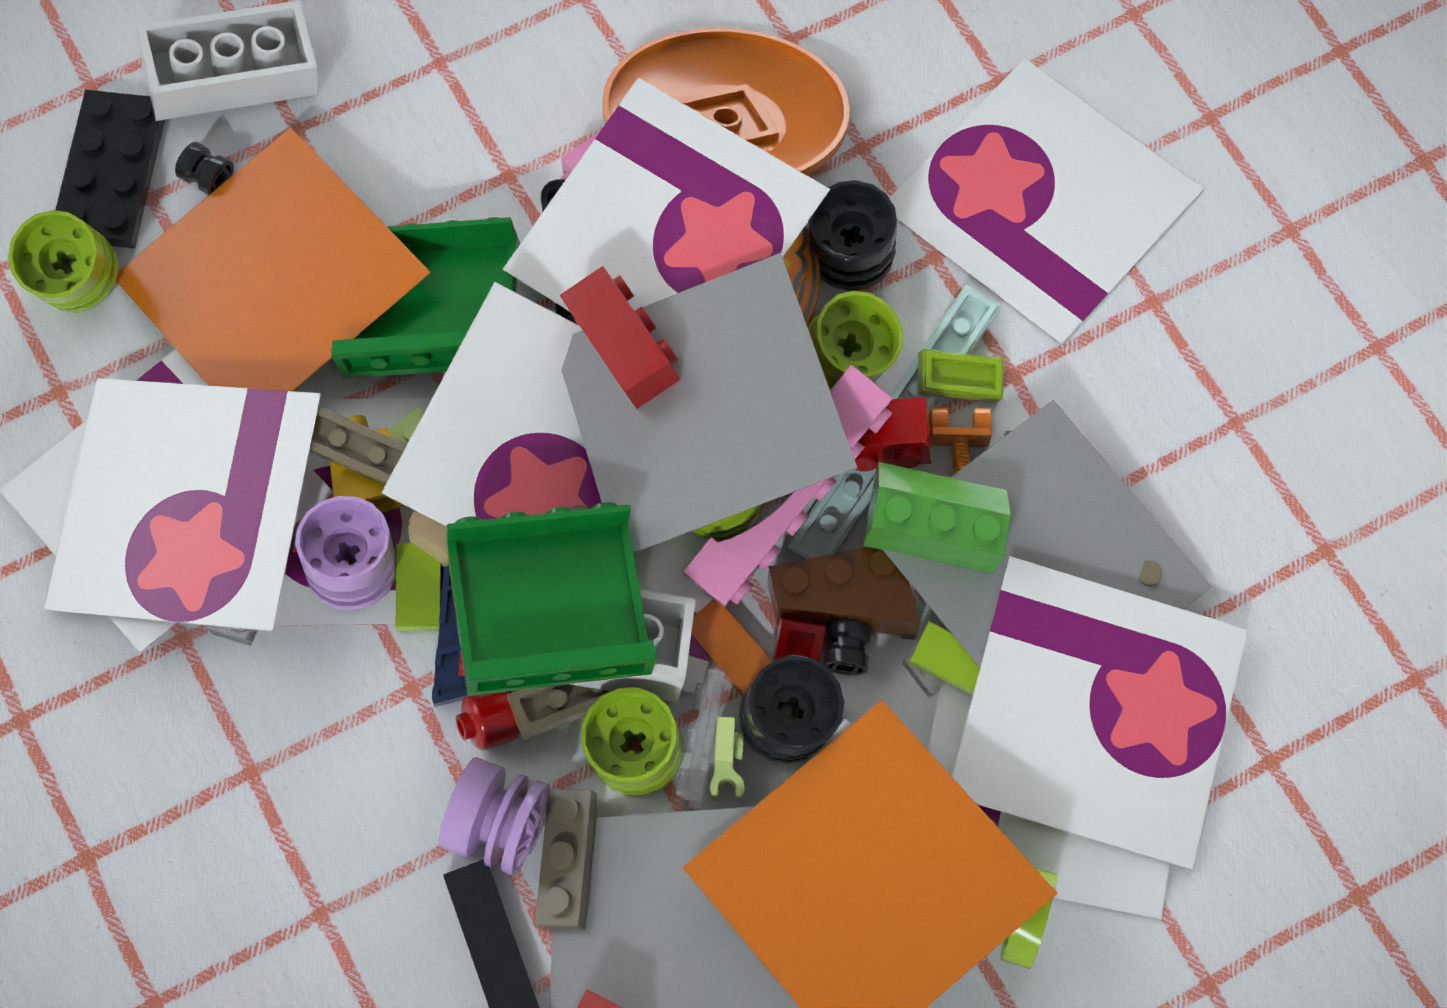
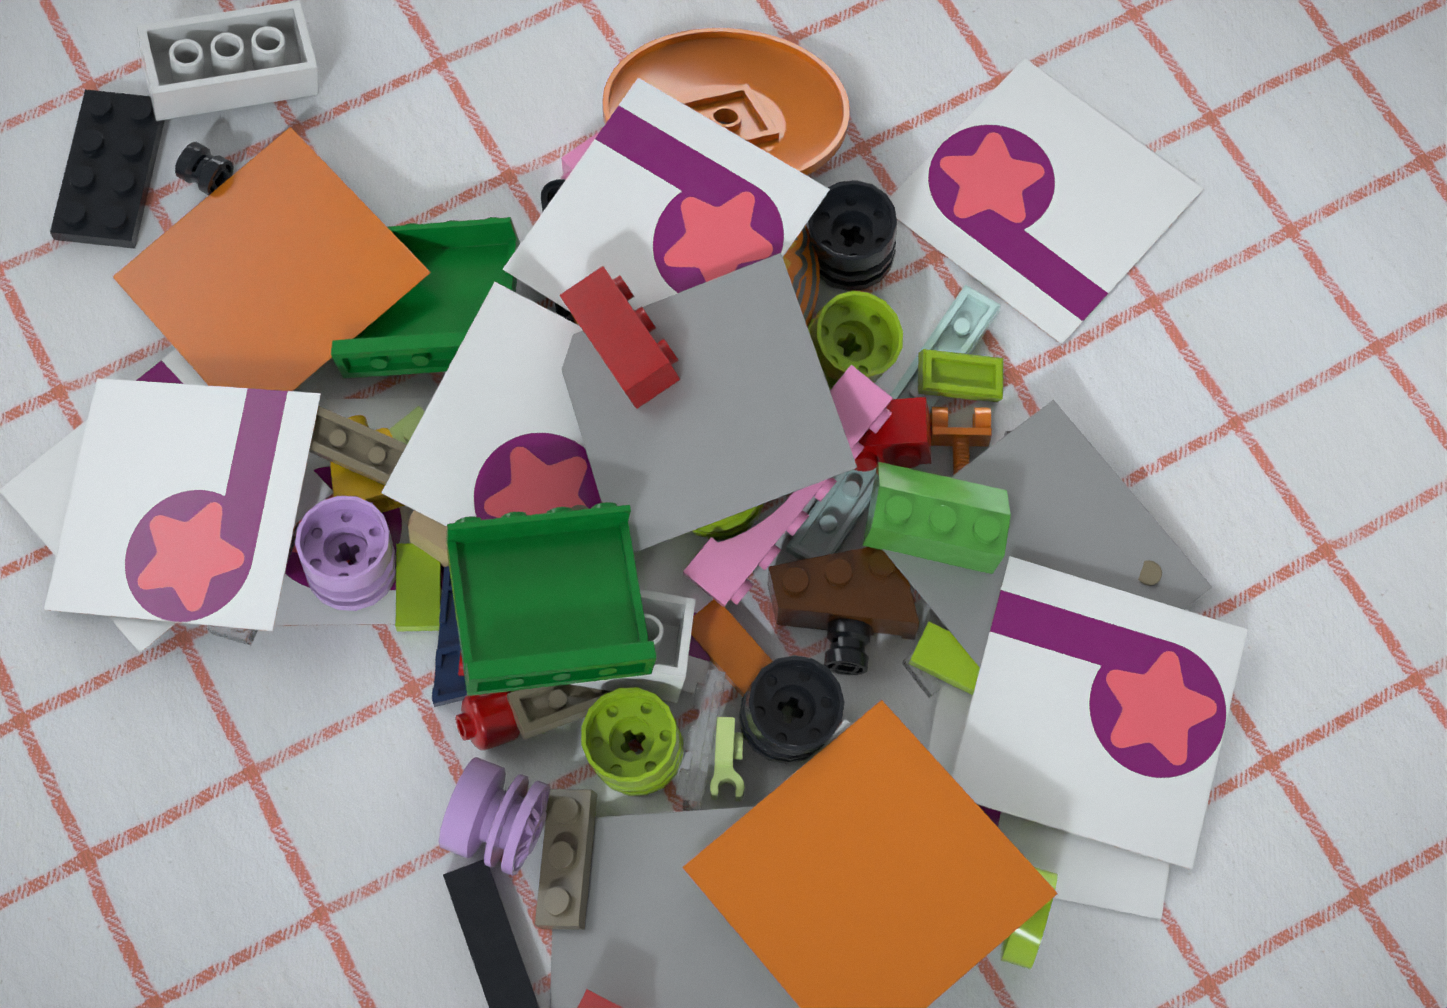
(42, 255): lime wheel -> none
(799, 638): red plate -> none

